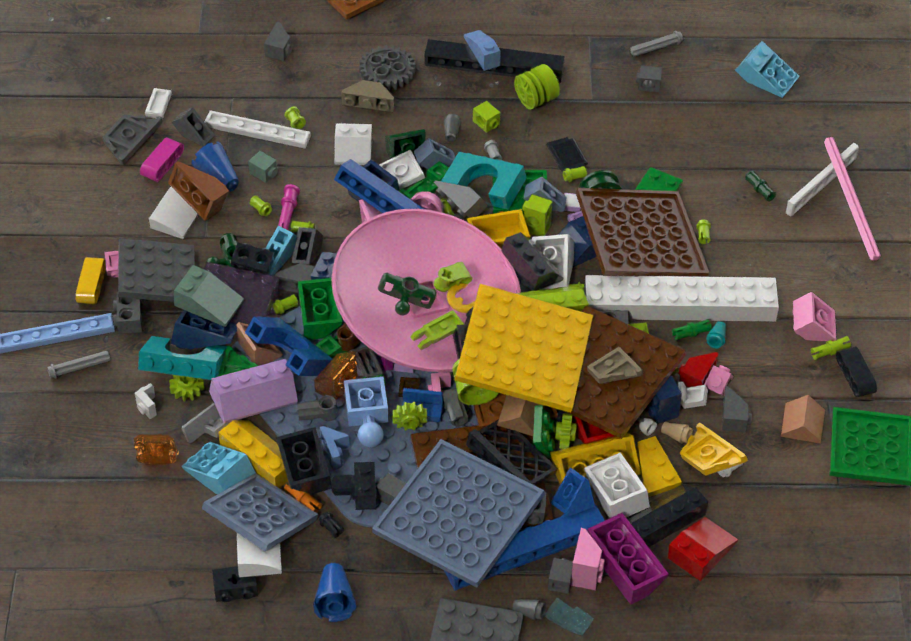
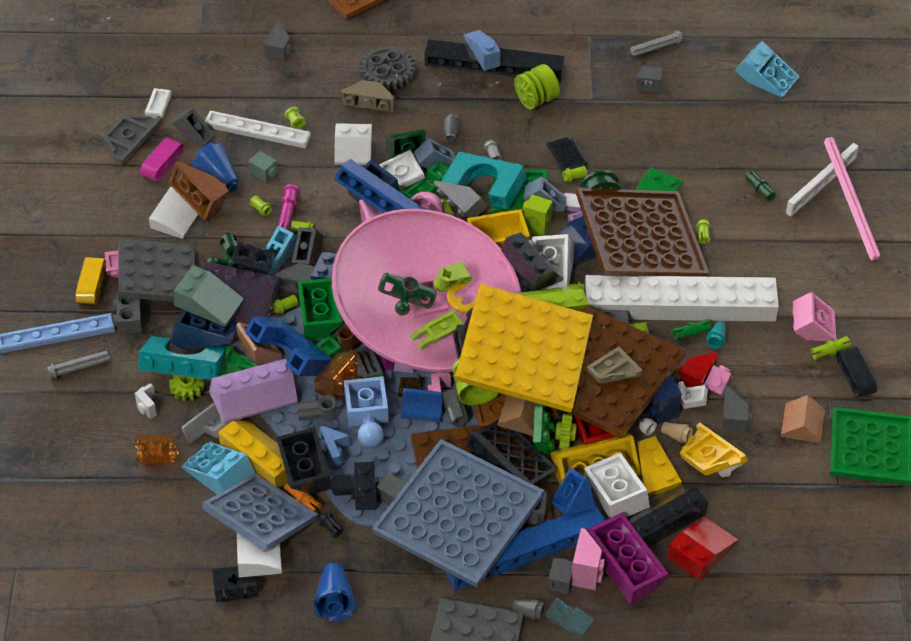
(409, 416): lime gear -> none
(486, 116): lime brick -> none

